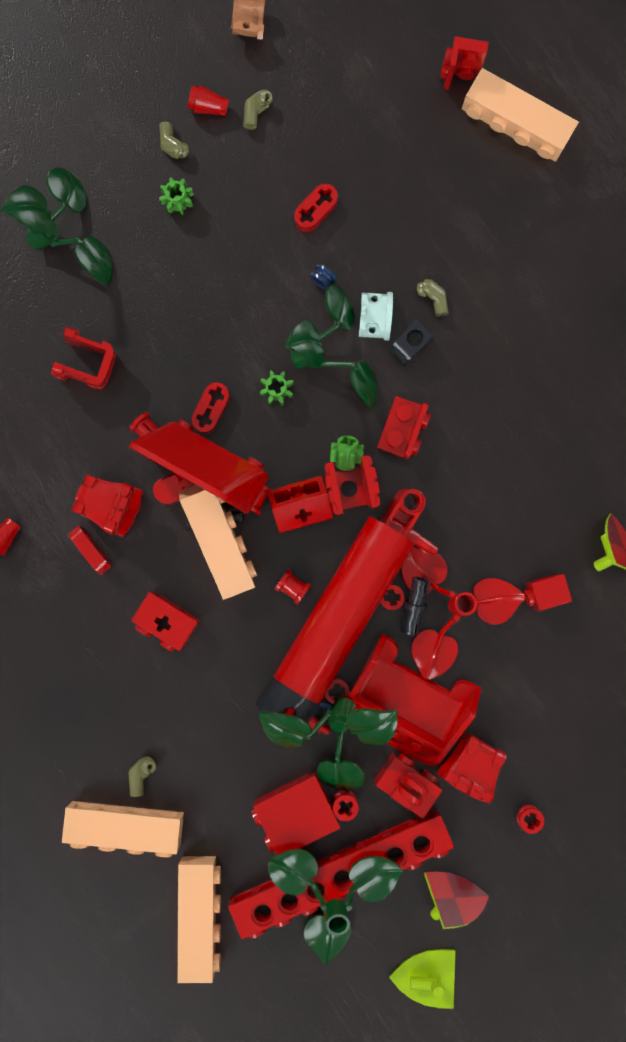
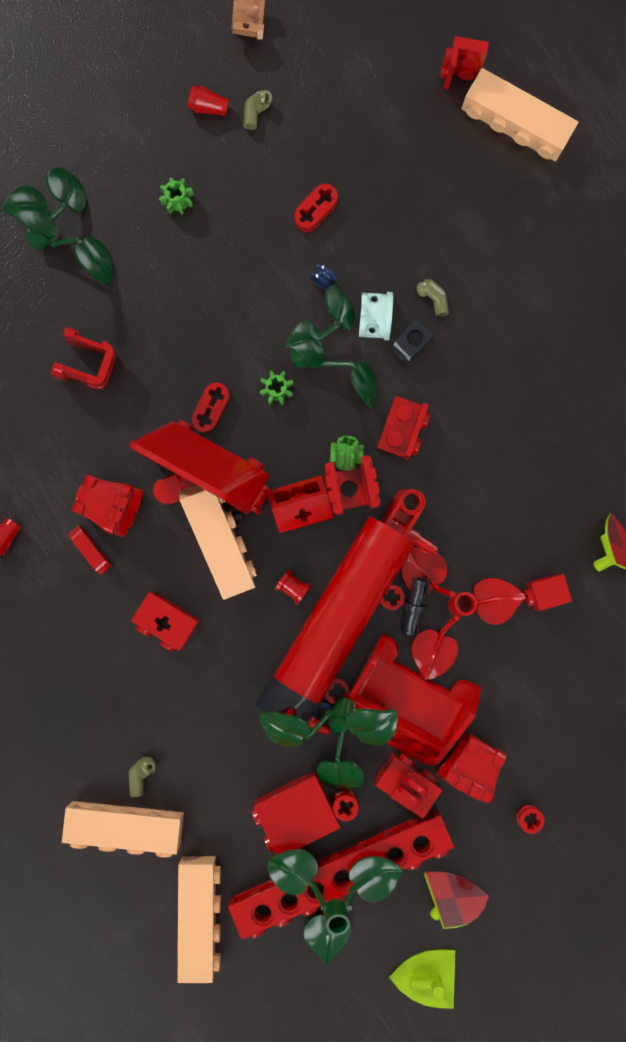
(143, 425): red bush -> none
(170, 144): olive arm -> none

